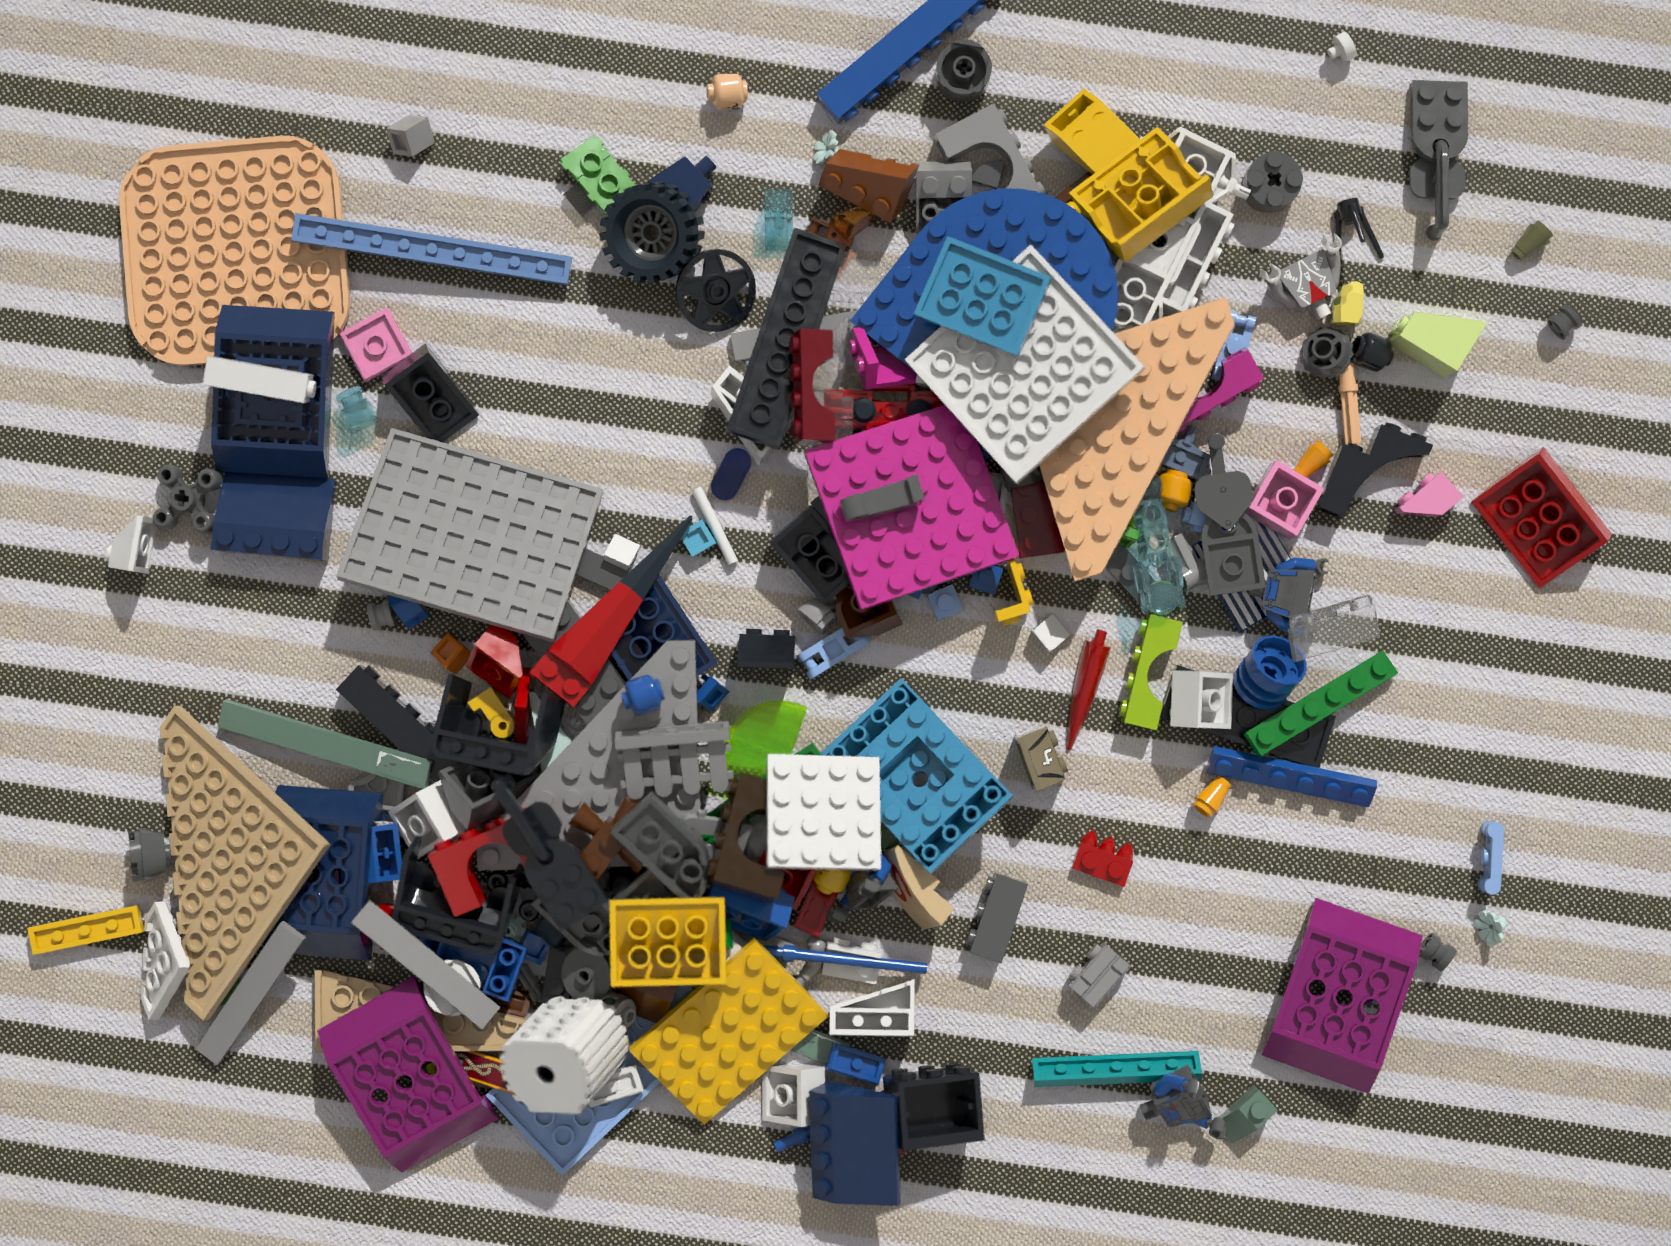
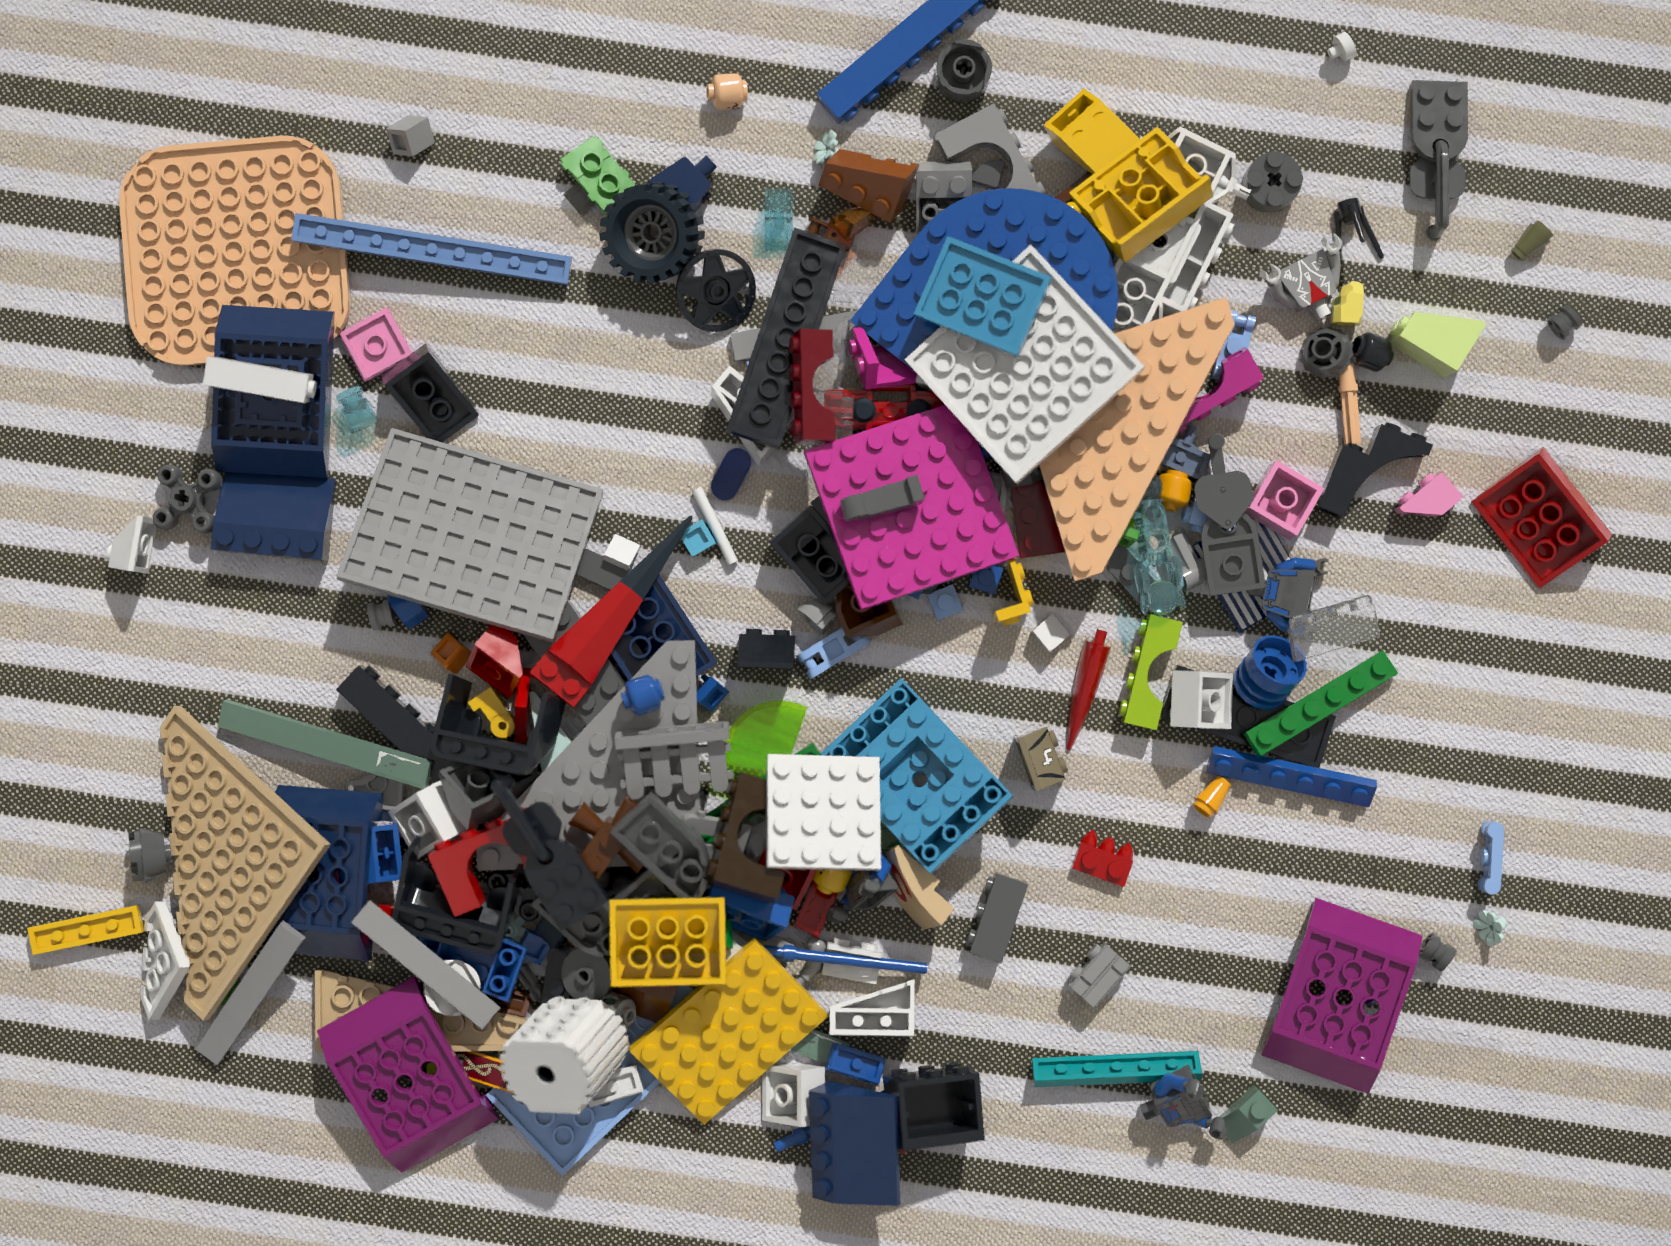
(1313, 459): light orange cone -> none

